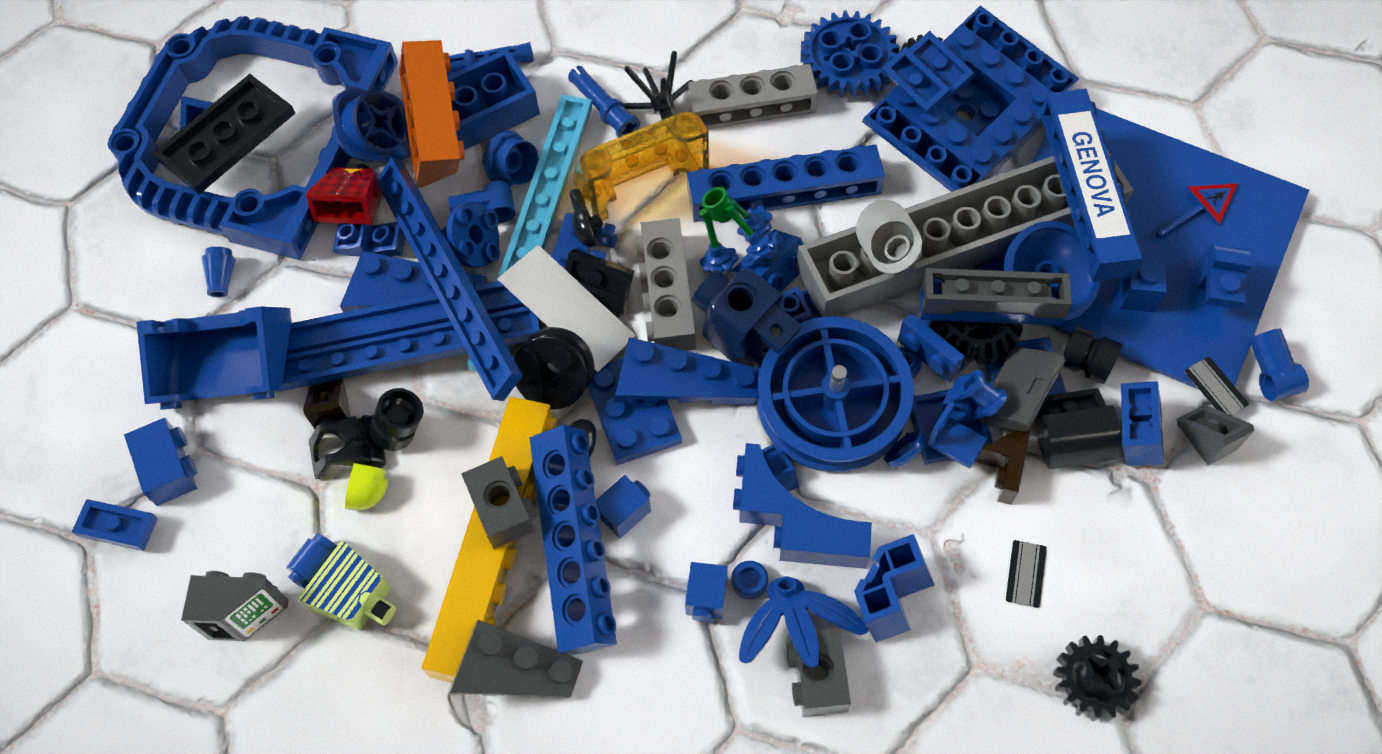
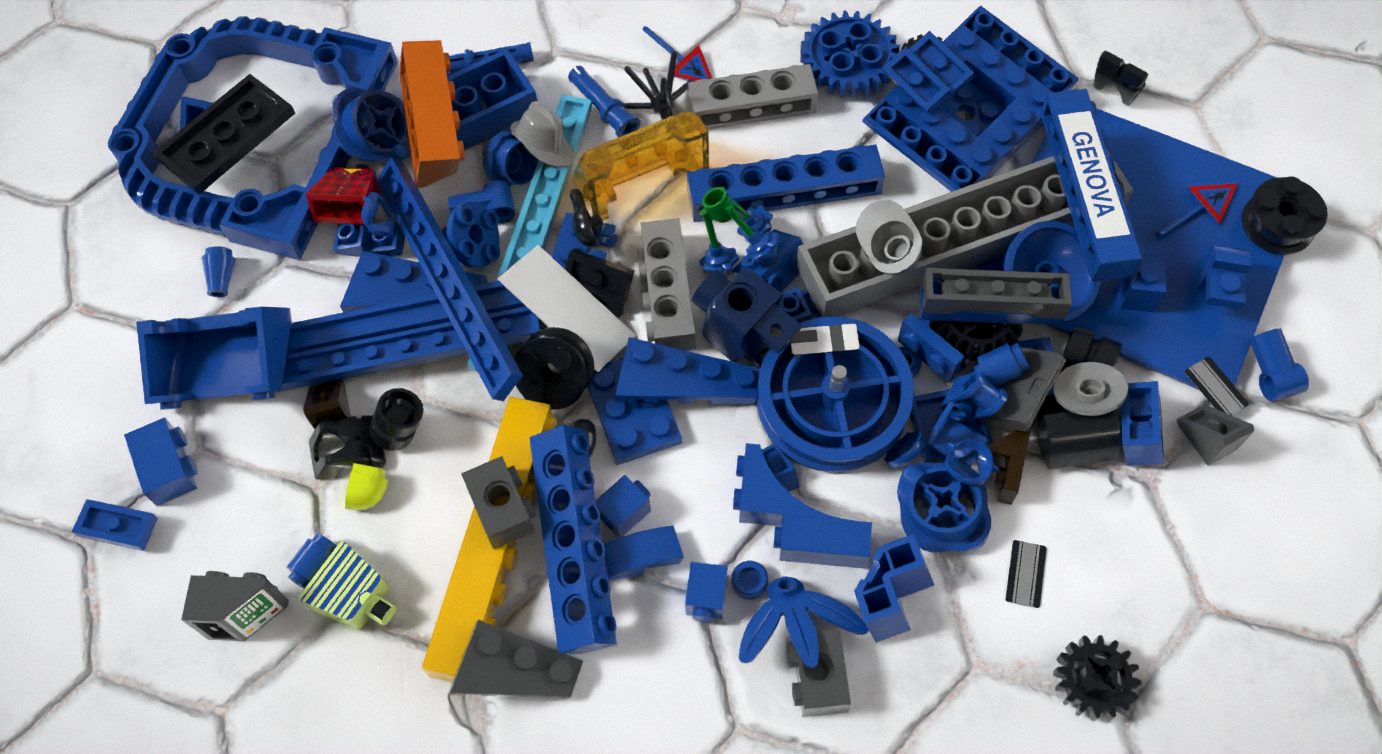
(369, 211): none -> blue piece
(542, 135): none -> light grey piece
(642, 550): none -> blue slope
(691, 67): none -> piece
(825, 339): none -> white sticker
(962, 449): none -> blue piece
(967, 530): none -> blue piece
(1002, 364): none -> blue brick
(1090, 388): none -> light grey dish
(1125, 77): none -> black piece
(1284, 215): none -> black wheel

